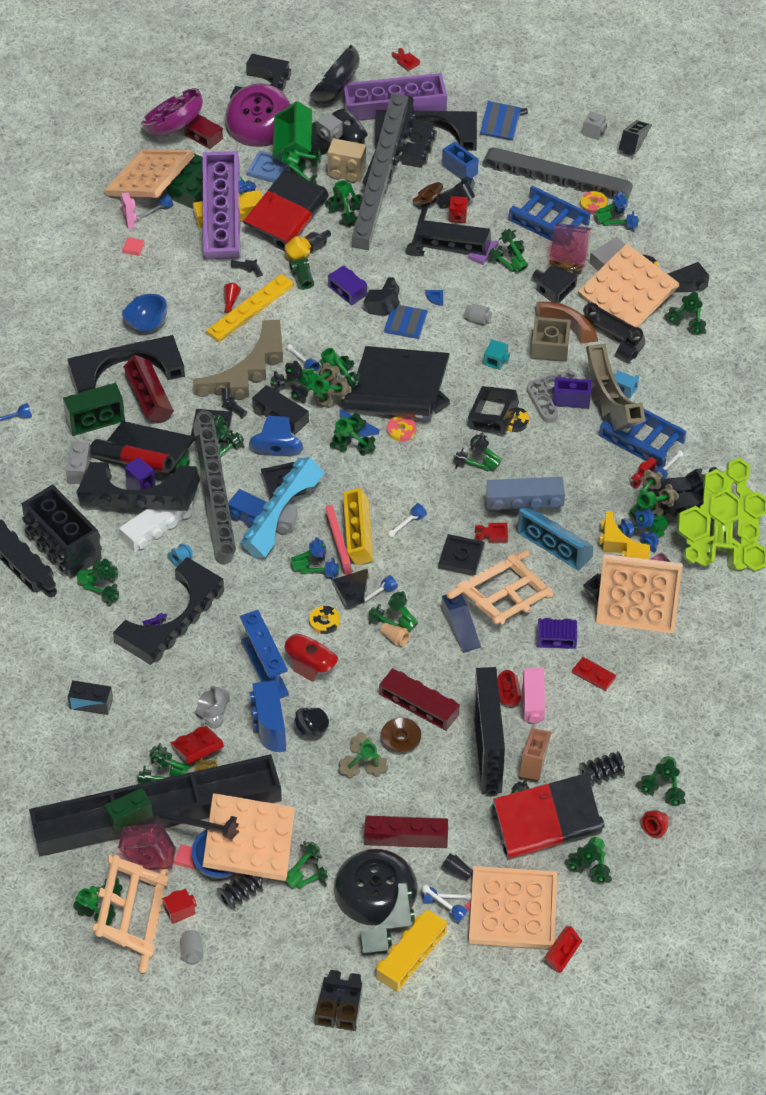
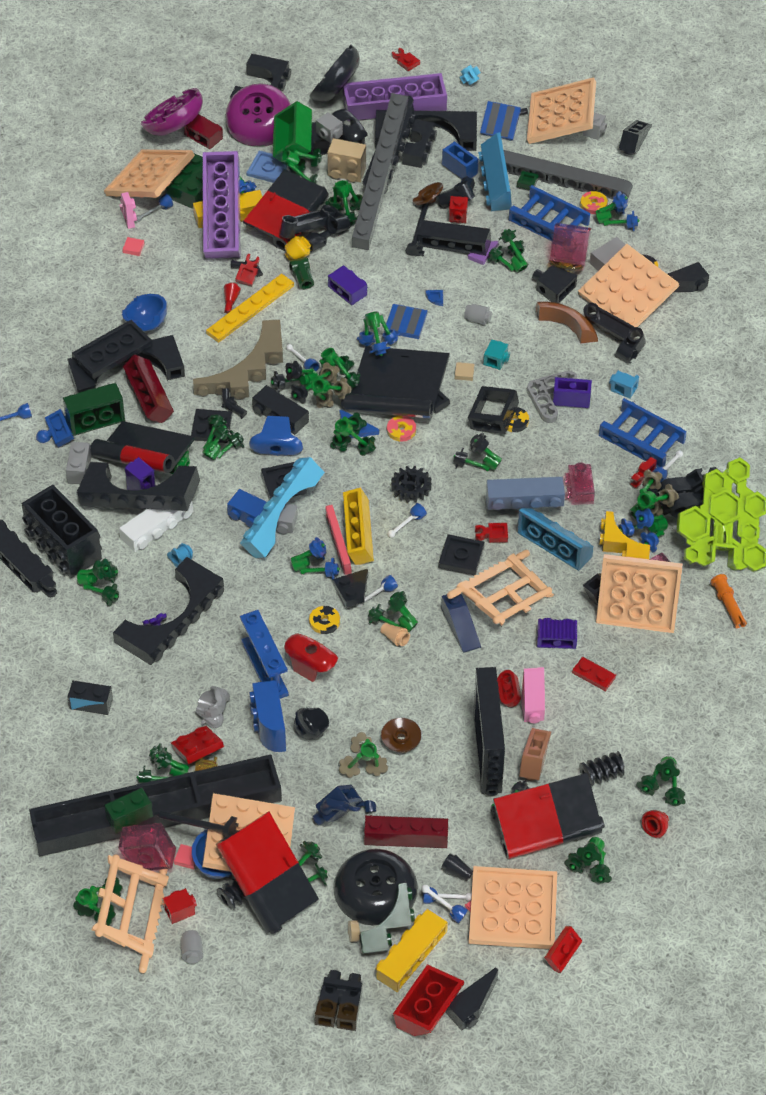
(58, 429): none -> blue plate
(112, 349): none -> black plate
(213, 494): dark grey beam -> none
(247, 273): none -> red plate
(267, 872): none -> door
(327, 217): none -> black piece
(340, 802): none -> dark blue torso
(353, 931): none -> tan tile
(366, 337): none -> plant
(383, 301): black brick -> none
(411, 483): none -> black gear
(419, 699): dark red brick -> none
(426, 1001): none -> red slope
(464, 371): none -> tan tile
(469, 1003): none -> black slope
(470, 74): none -> medium azure gear
(496, 174): none -> dark azure slope
(527, 179): none -> dark green plate
(550, 338): dark tan brick -> none
(561, 110): none -> light nougat plate
(580, 484): none -> clear pink brick
(607, 391): dark tan arch -> none
(691, 303): dark green plant -> none
(725, 594): none -> orange pin

